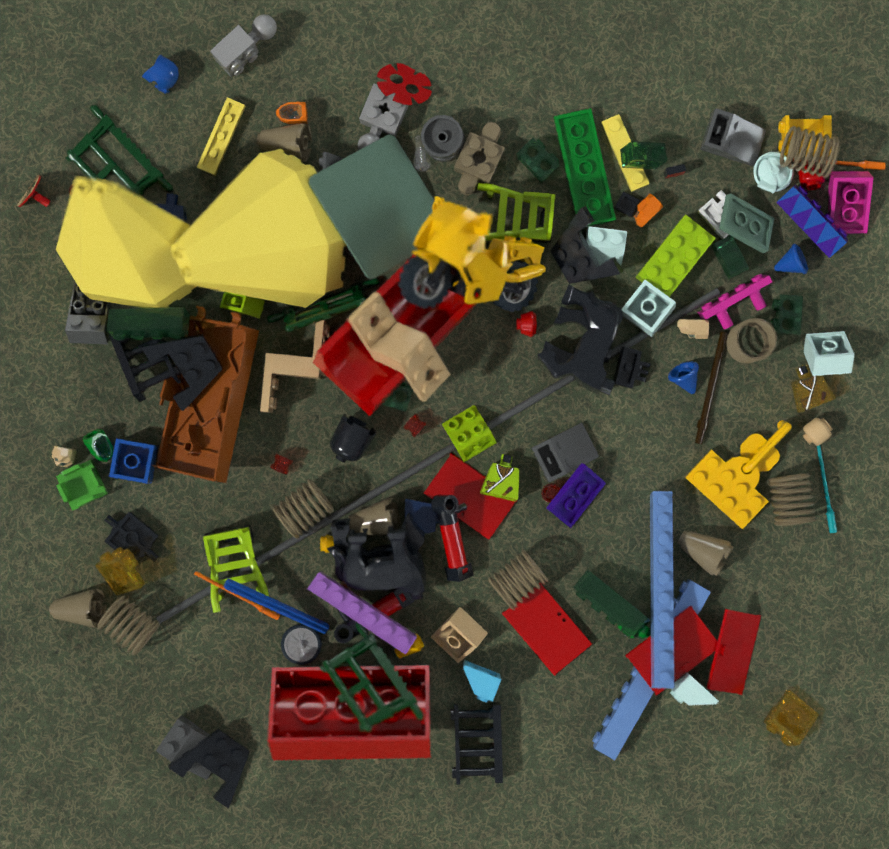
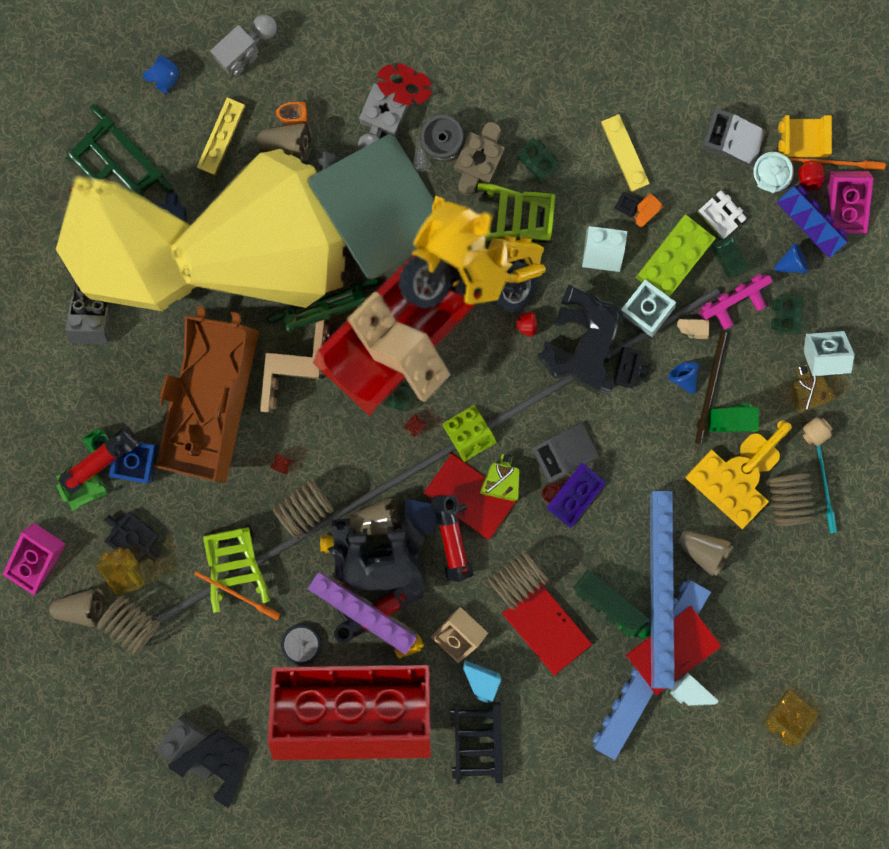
(33, 558): none -> dark pink slope
(34, 194): red shield -> none
(64, 456): tan rock -> none
(121, 443): none -> piece
(132, 371): black fence -> none
(148, 322): clear green brick -> none
(194, 360): black wing -> none
(242, 304): lime slope -> none
(276, 606): blue axle -> none
(351, 439): black cylinder -> none
(385, 711): dark green piece -> none
(575, 255): black wing -> none
(584, 165): green plate -> none
(643, 155): clear green brick -> none
(674, 171): black tile -> none
(733, 652): red container -> none
(736, 419): none -> green wedge
(746, 223): sand green plate -> none
(767, 332): dark tan piece -> none
(794, 147): dark tan piece -> none

